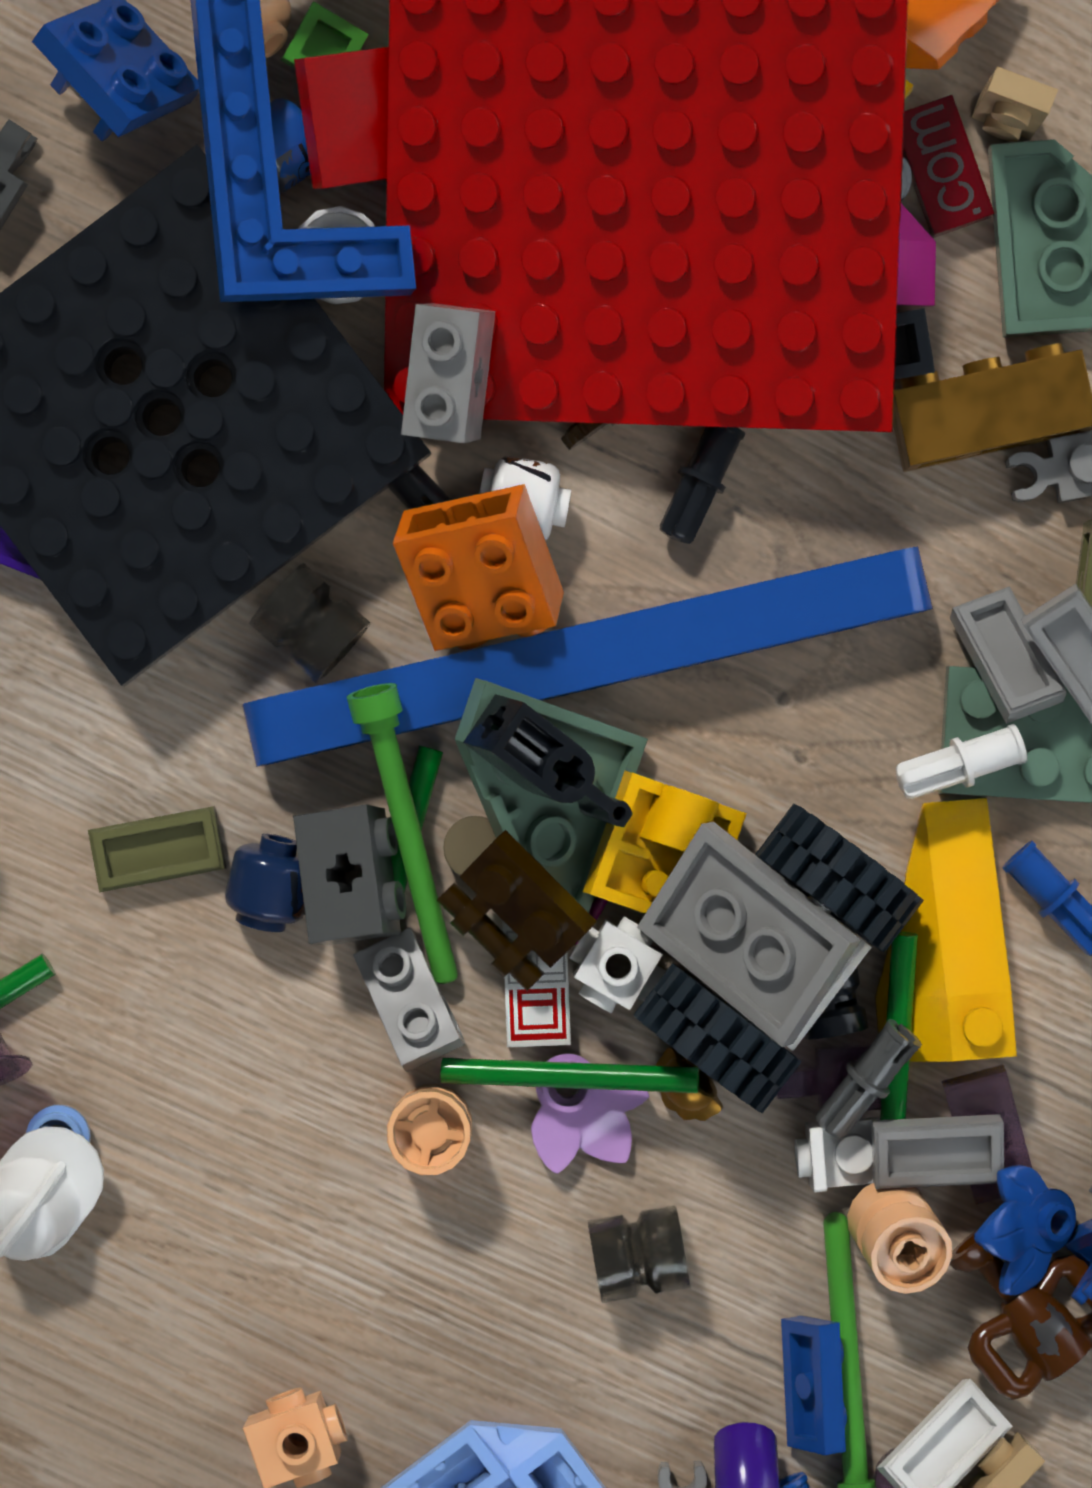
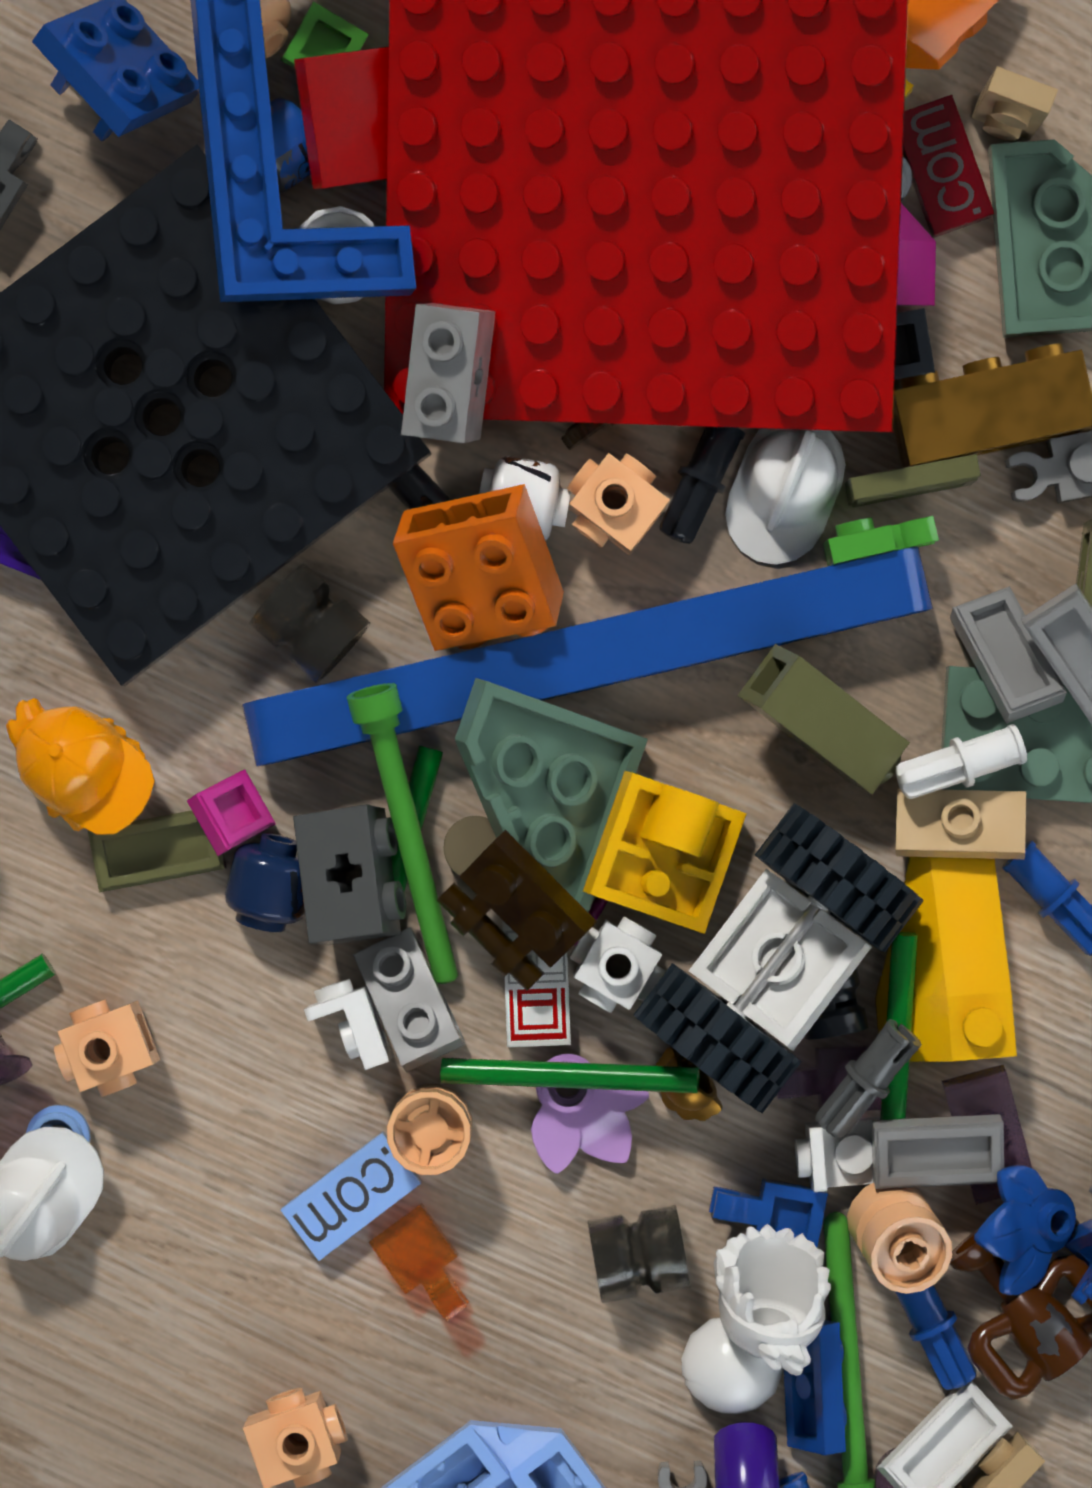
(80, 766): none -> light orange hair
(128, 1042): none -> light nougat brick
(231, 812): none -> dark pink tile
(349, 1197): none -> light blue tile
(363, 1029): none -> white bracket
(416, 1254): none -> clear orange plate
(530, 748): black piece -> none
(621, 526): none -> light nougat brick
(725, 1374): none -> white hair
(748, 934): light grey plate -> none
(772, 1295): none -> white hair
(778, 1205): none -> blue plate
(784, 493): none -> white piece
(824, 719): none -> olive brick
(861, 540): none -> bright green plate
(912, 481): none -> olive tile
(938, 1337): none -> blue axle
(962, 824): none -> tan plate

